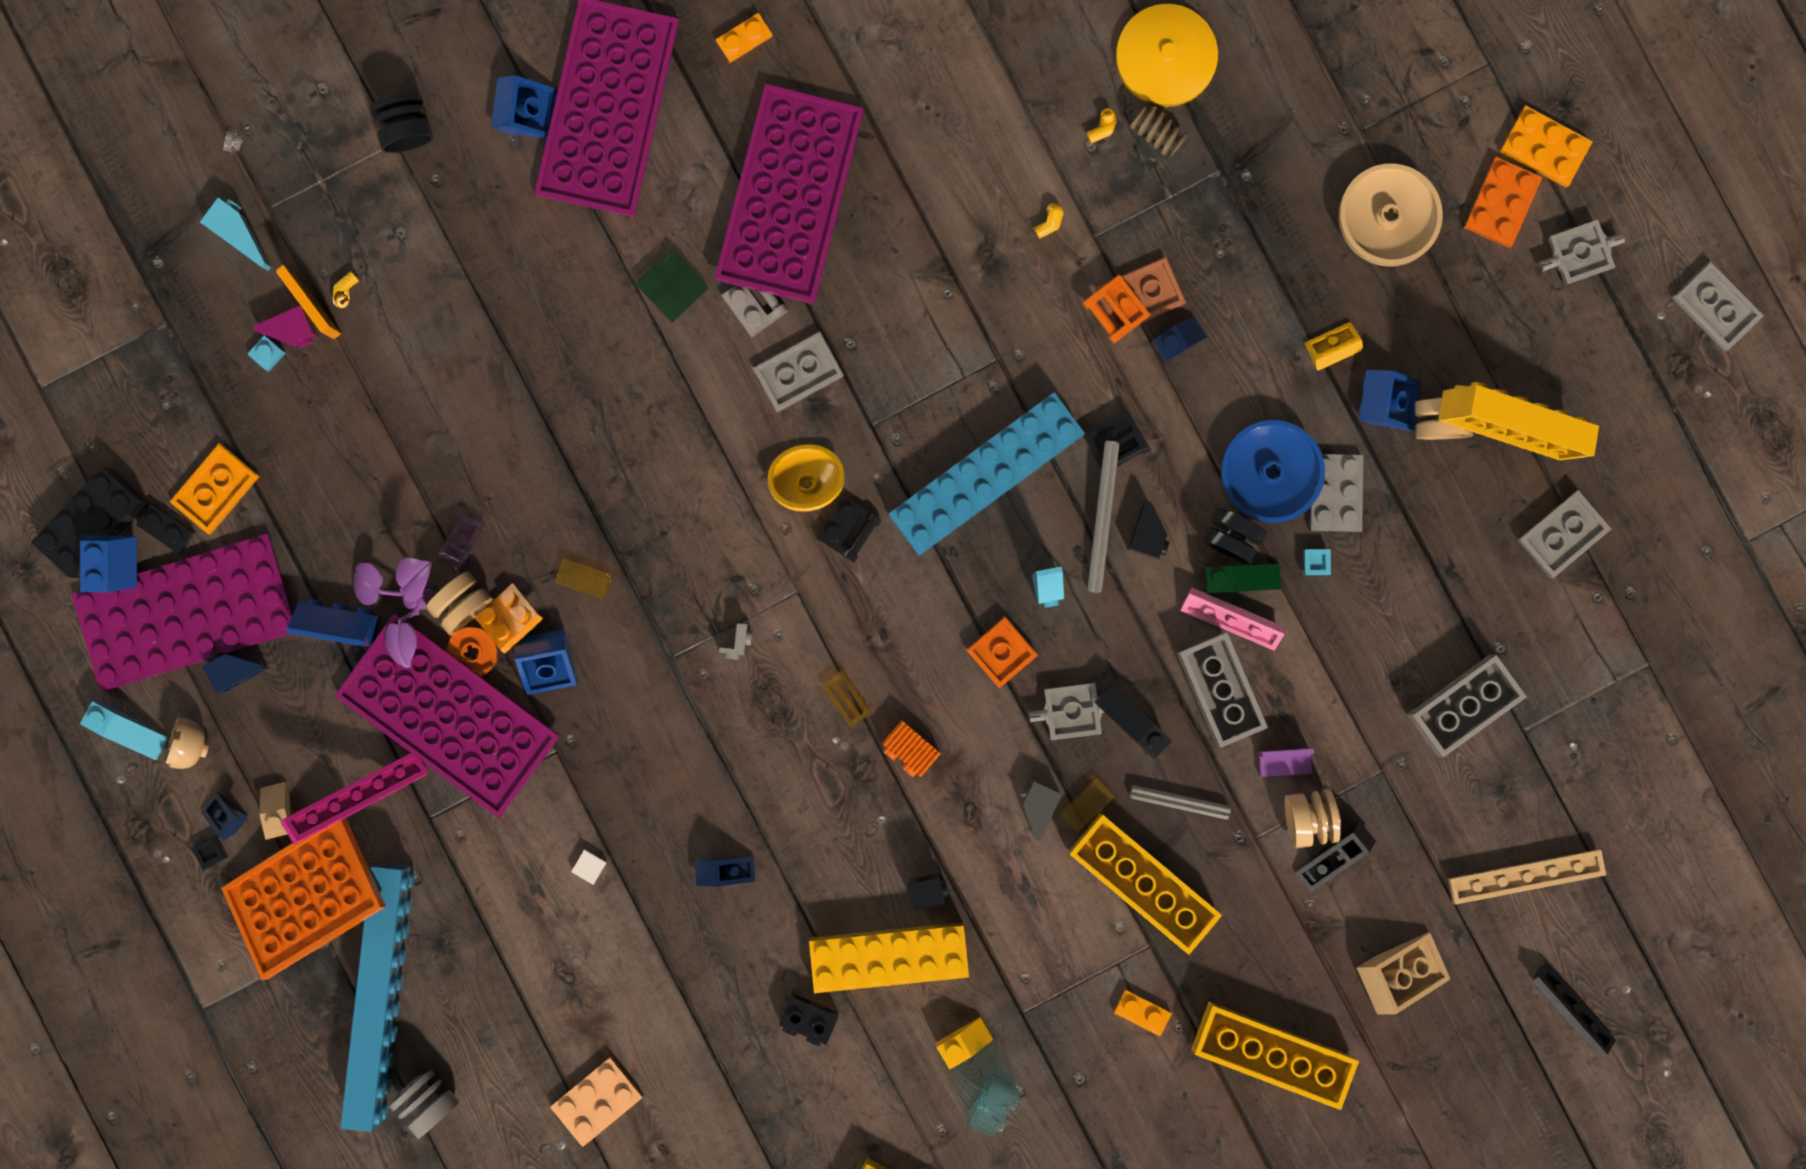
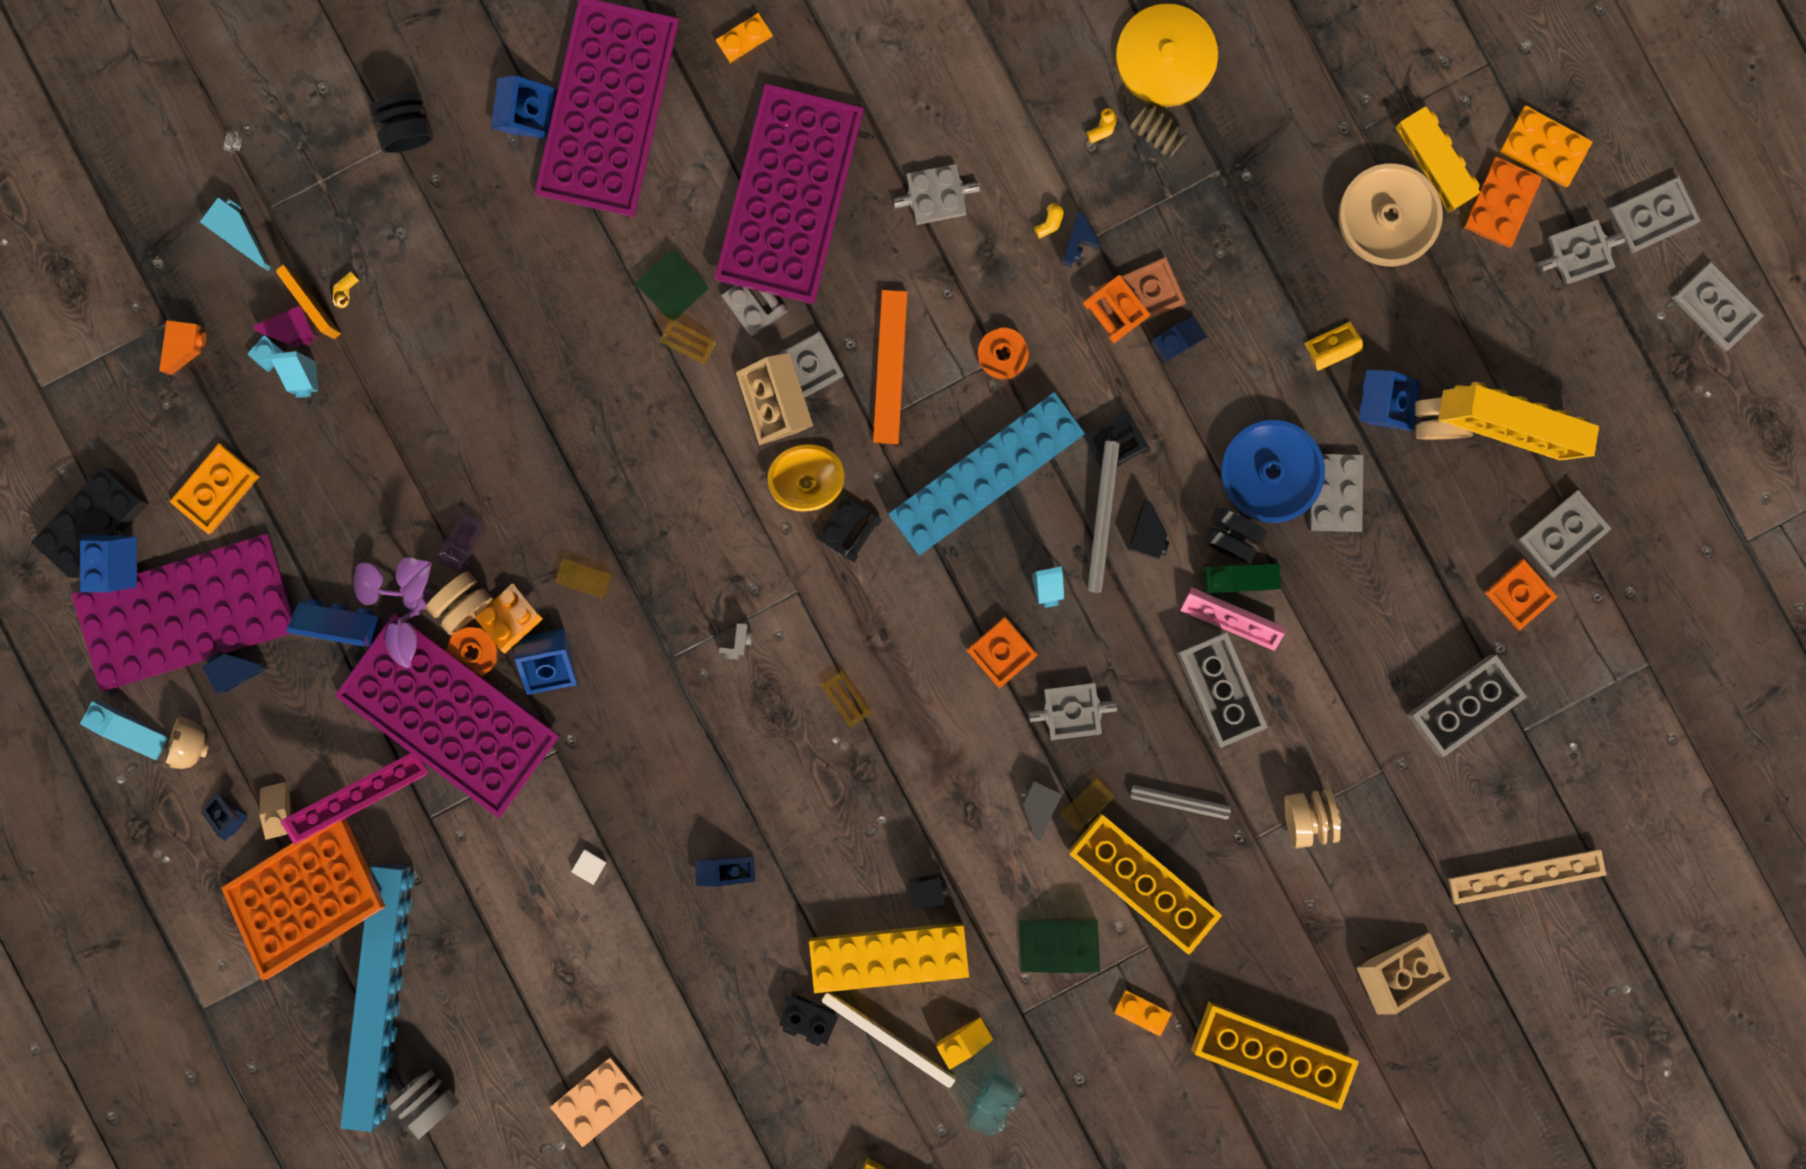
(165, 529): black plate -> none
(180, 345): none -> orange slope
(209, 852): black tile -> none
(296, 373): none -> medium azure slope
(707, 351): none -> clear yellow tile
(774, 398): none -> tan slope
(888, 1039): none -> white tile
(890, 367): none -> orange tile
(910, 749): orange brick -> none
(936, 194): none -> light grey plate
(997, 340): none -> orange plate
(1059, 945): none -> clear green slope
(1081, 234): none -> dark blue slope
(1133, 721): black slope -> none
(1285, 762): medium lavender panel -> none
(1317, 562): medium azure plate -> none
(1336, 857): black slope -> none
(1438, 159): none -> yellow brick
(1520, 594): none -> orange plate
(1573, 1010): black plate -> none
(1654, 215): none -> light grey tile

